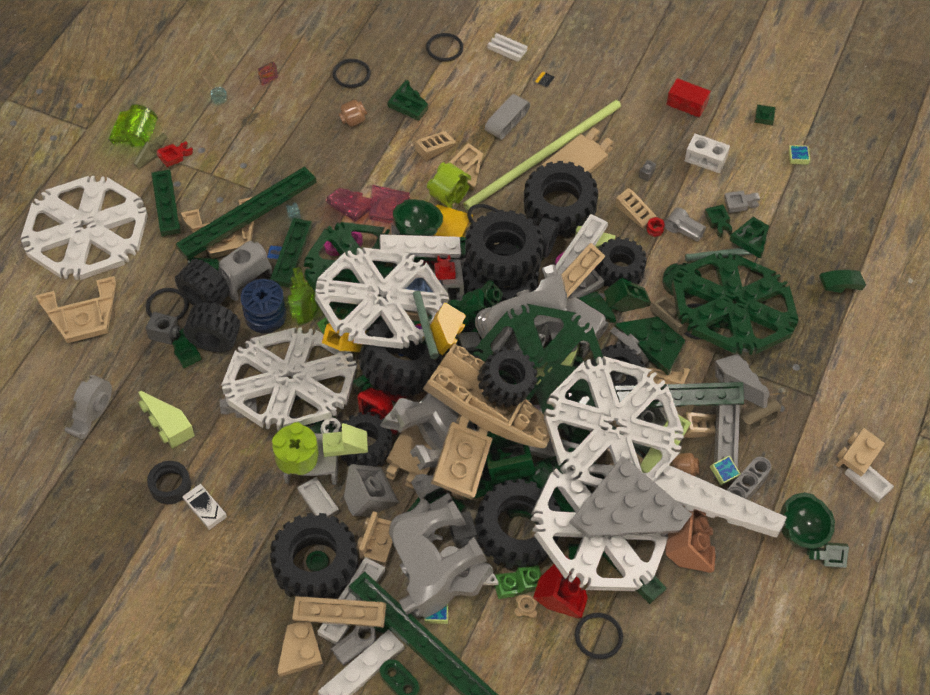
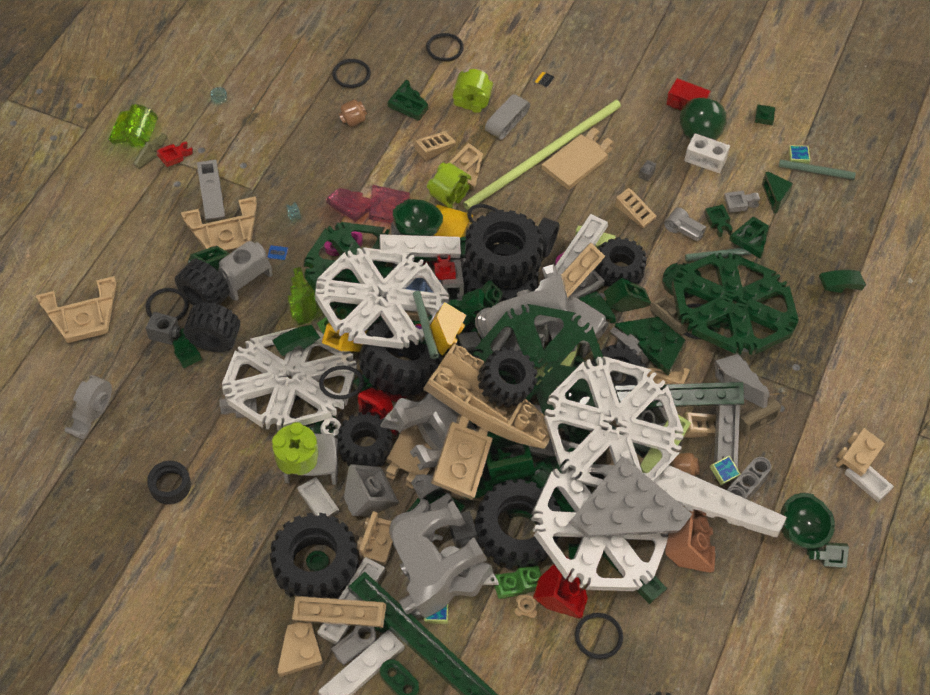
(80, 239): white plate -> none
(165, 203): dark green plate -> none
(170, 420): yellowish green slope -> none
(204, 506): white tile -> none
(211, 190): none -> light grey slope
(211, 256): none -> dark green slope
(245, 213): dark green plate -> none
(263, 306): dark blue wheel -> none
(267, 73): tile -> none
(291, 251): dark green plate -> none
(301, 336): none -> dark green slope
(343, 367): none -> black tyre
(349, 441): yellowish green slope -> none
(472, 90): none -> lime brick
(507, 46): white tile -> none
(566, 178): black tyre -> none
(655, 221): red bush -> none
(703, 118): none -> dark green cylinder
(776, 190): none -> dark green slope
(817, 169): none -> sand green piece

